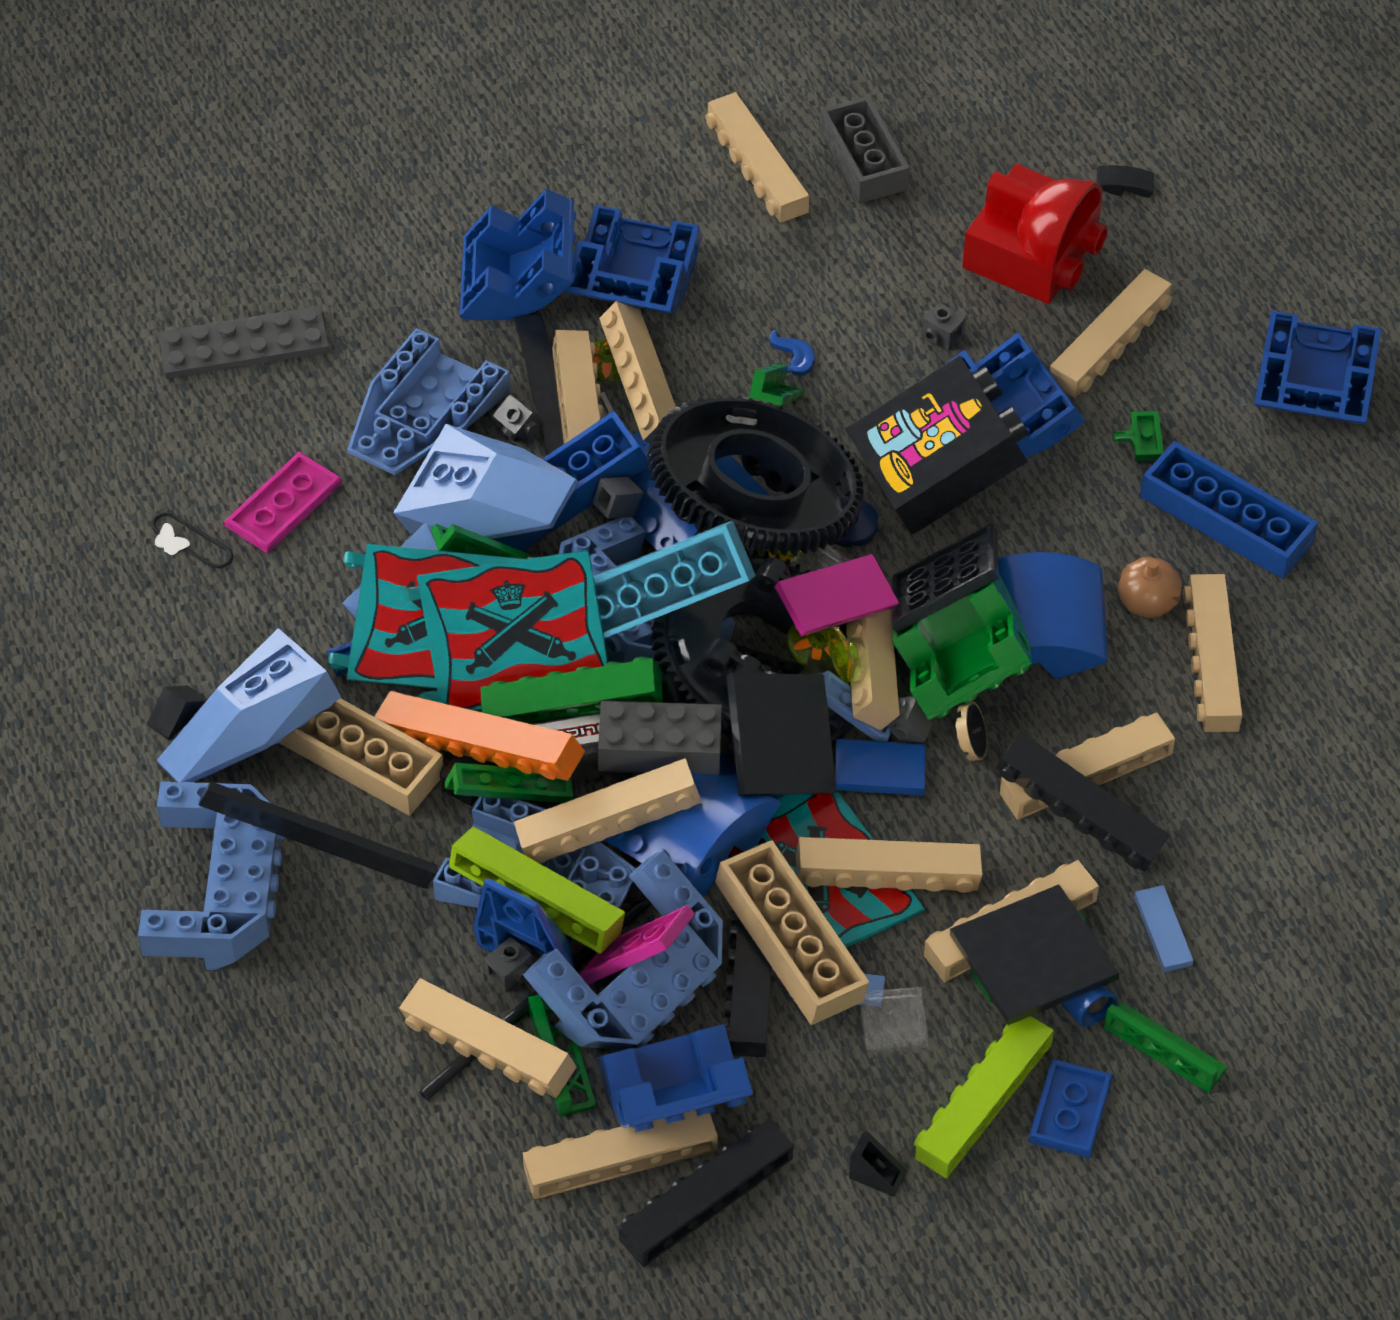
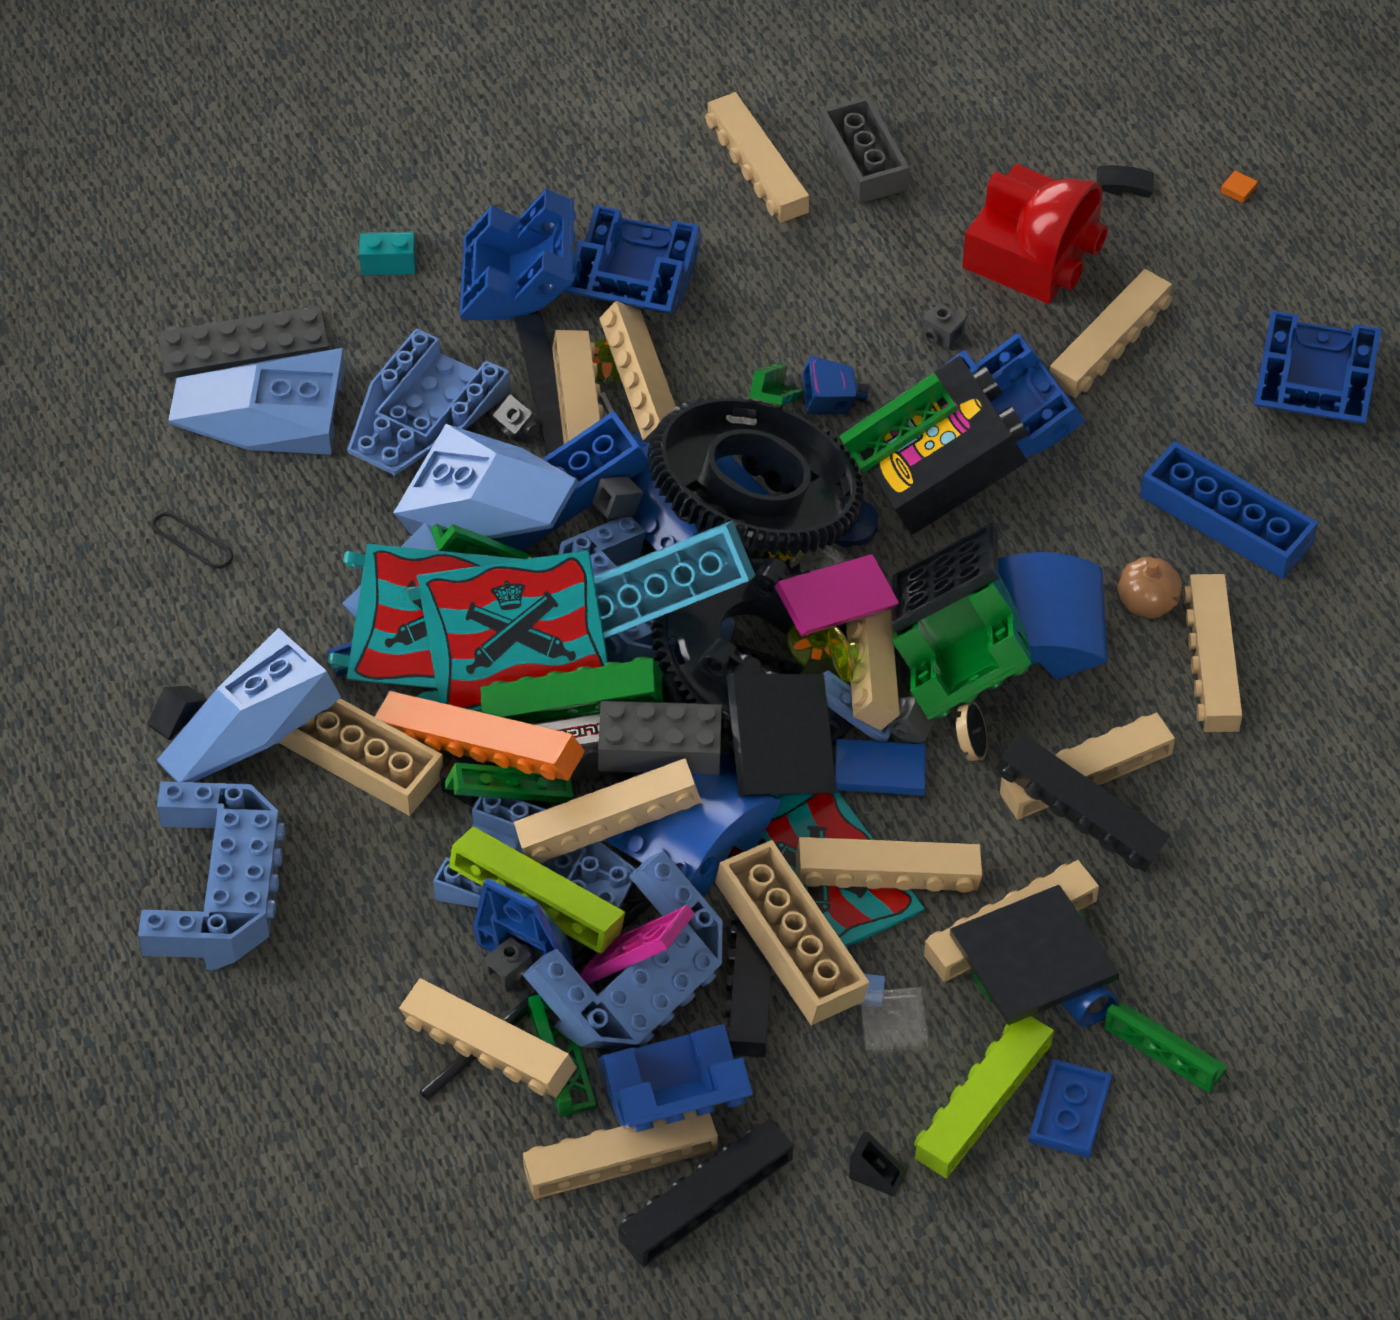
(169, 542): white sticker -> none
(265, 403): none -> medium blue wedge
(283, 502): dark pink tile -> none
(317, 835): black tile -> none
(387, 253): none -> teal slope
(803, 353): blue piece -> none
(830, 387): none -> blue torso
(895, 418): none -> green fence
(1143, 436): green plate -> none
(1163, 928): medium blue tile -> none
(1239, 186): none -> orange tile

